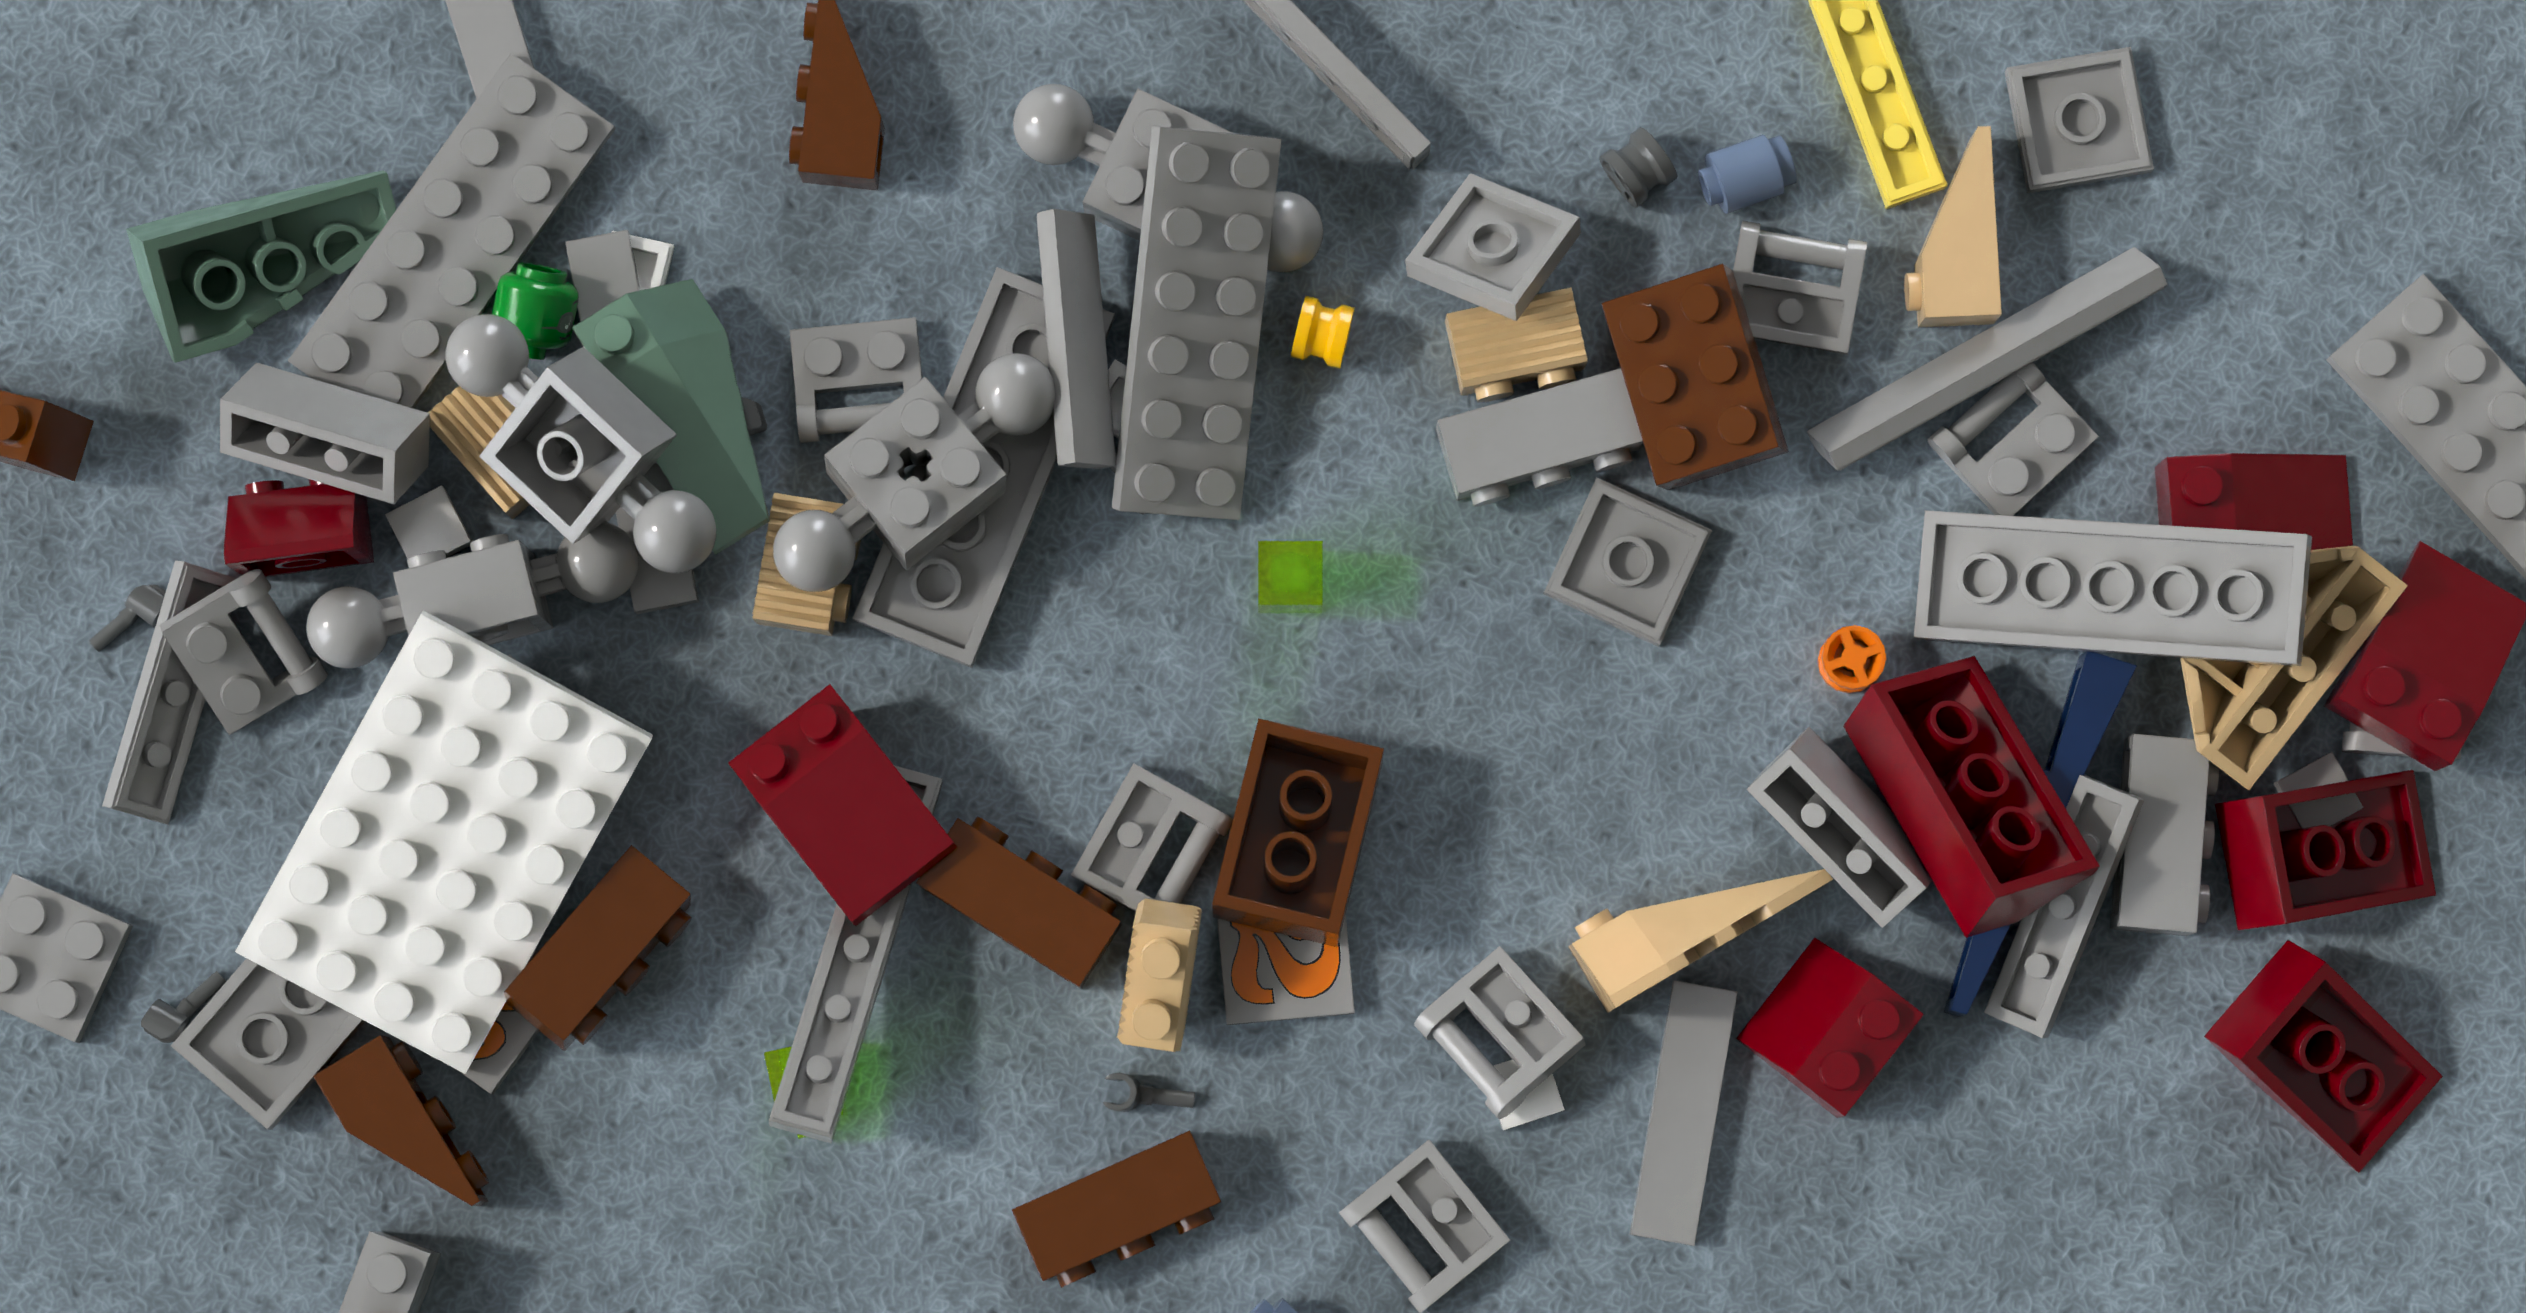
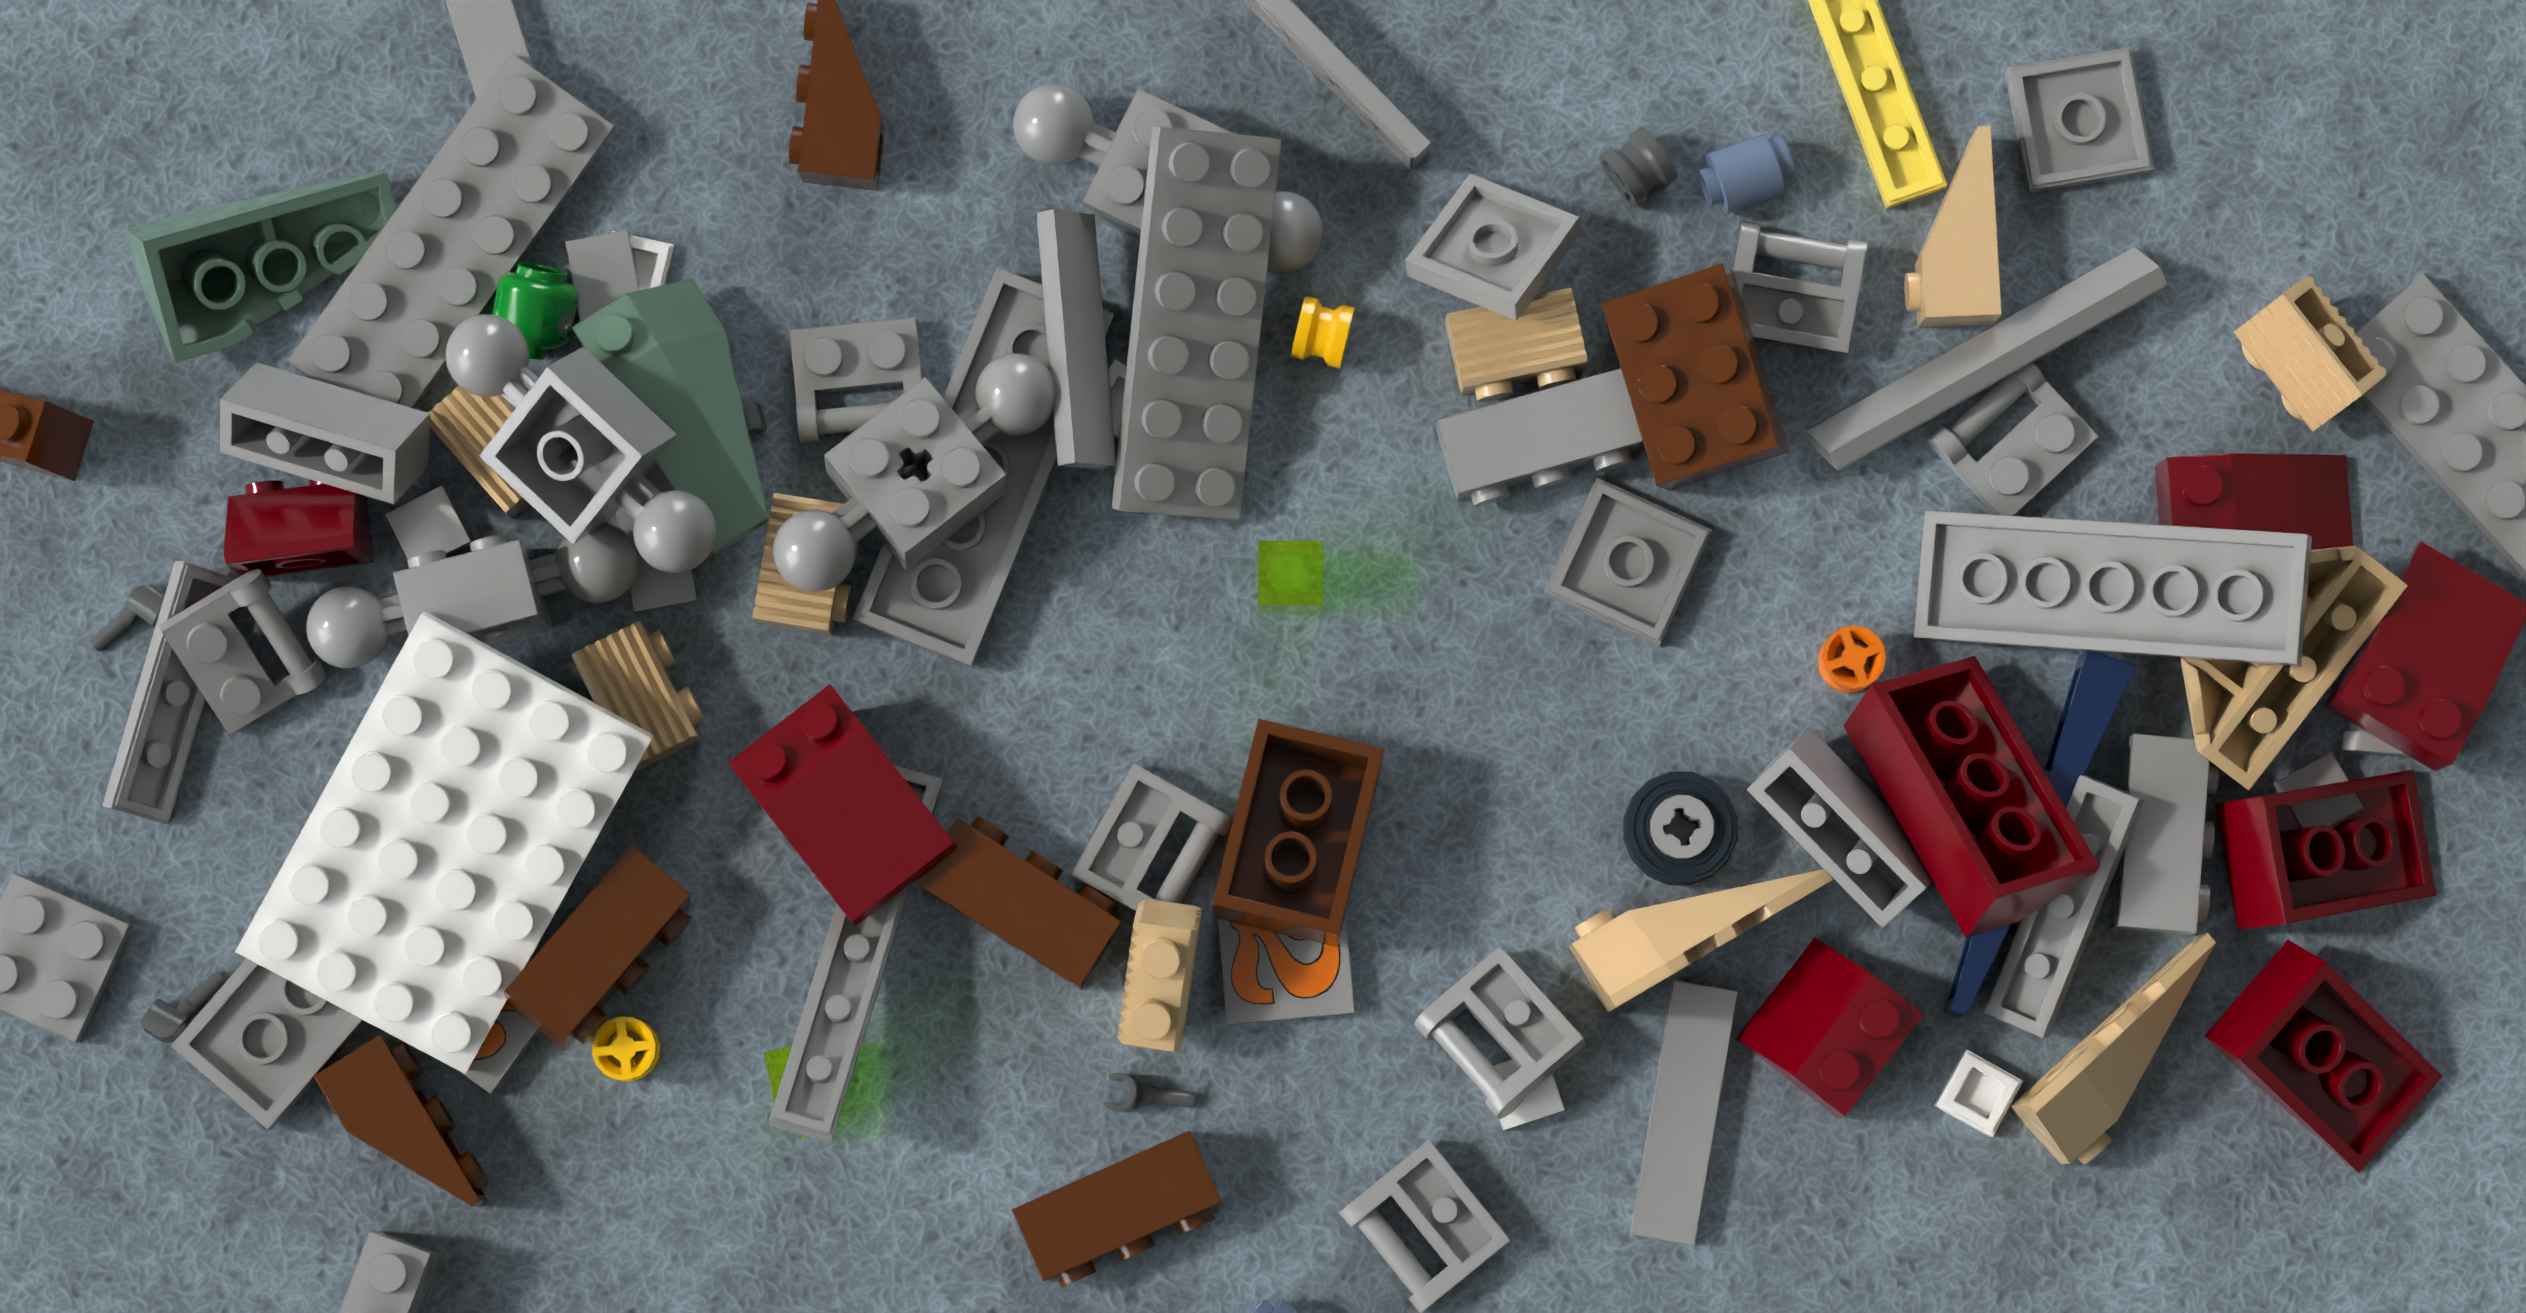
(614, 1040): none -> yellow wheel
(632, 680): none -> tan brick
(1664, 851): none -> black wheel
(1978, 1093): none -> white tile
(2096, 1079): none -> tan wedge
(2309, 354): none -> tan brick

